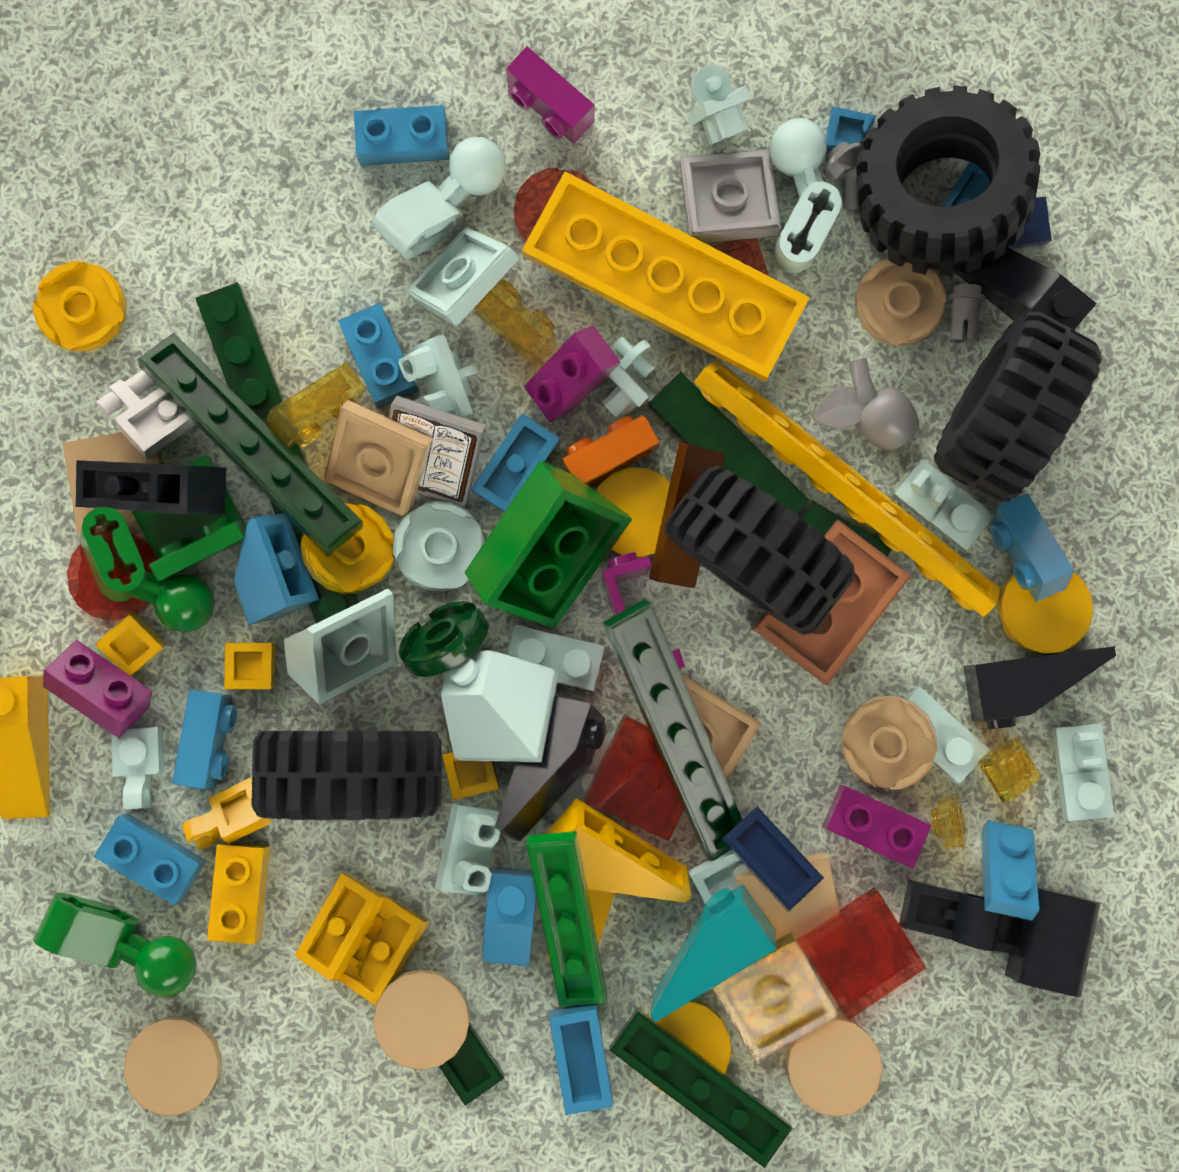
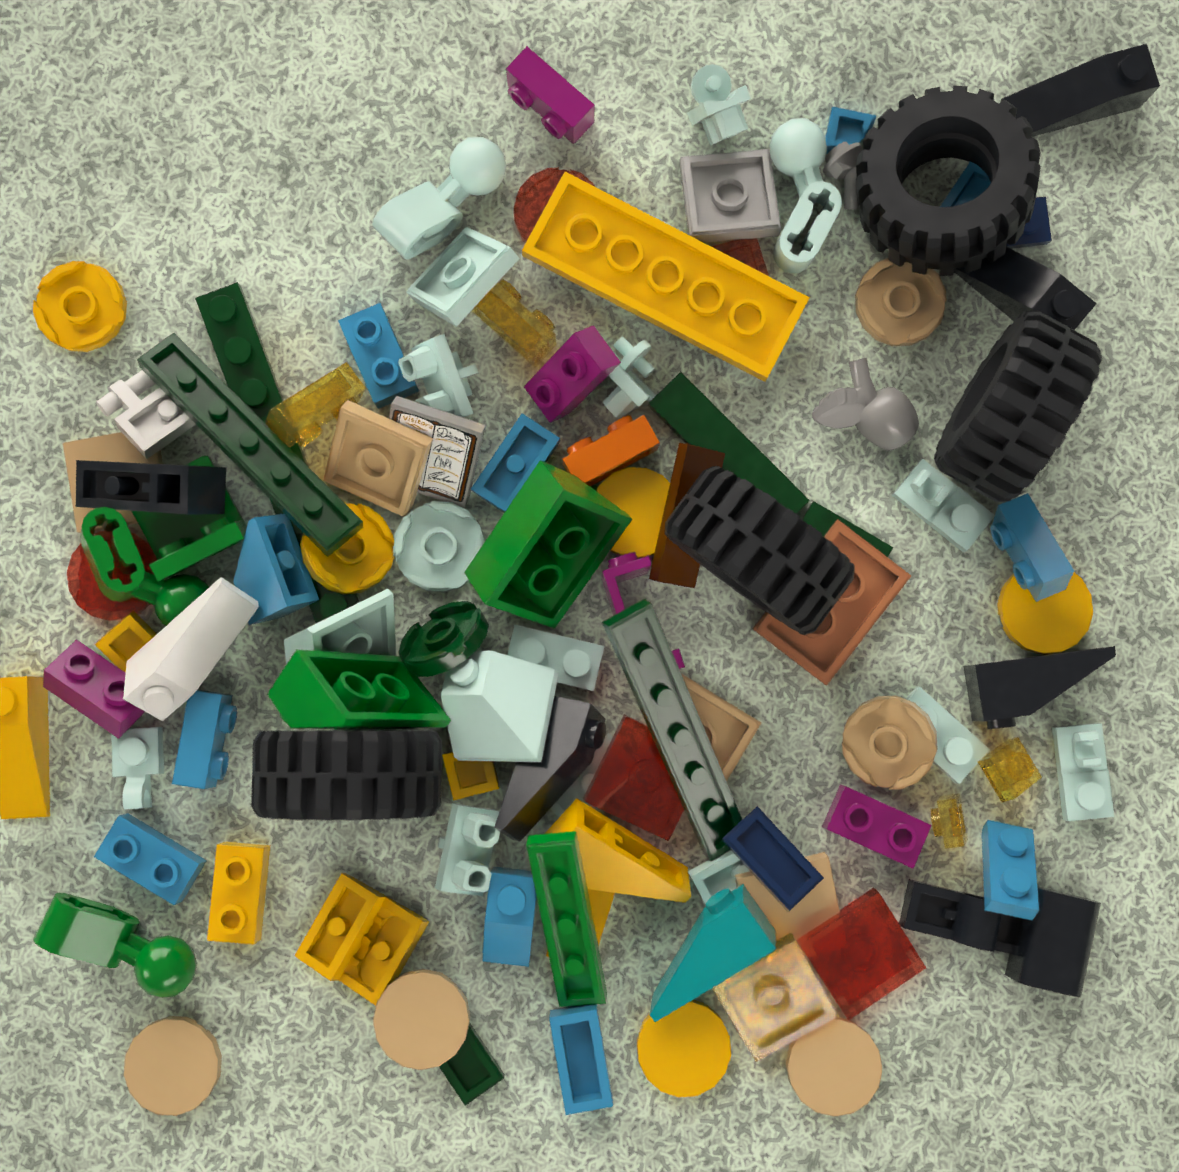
(186, 650): none -> white slope
(229, 817): yellow plate -> none
(250, 666): yellow plate -> none
(353, 693): none -> green slope
(401, 135): dark azure piece -> none
(700, 1087): dark green tile -> none
(860, 497): yellow plate -> none
(965, 311): light grey pin -> none
(1088, 91): none -> black slope

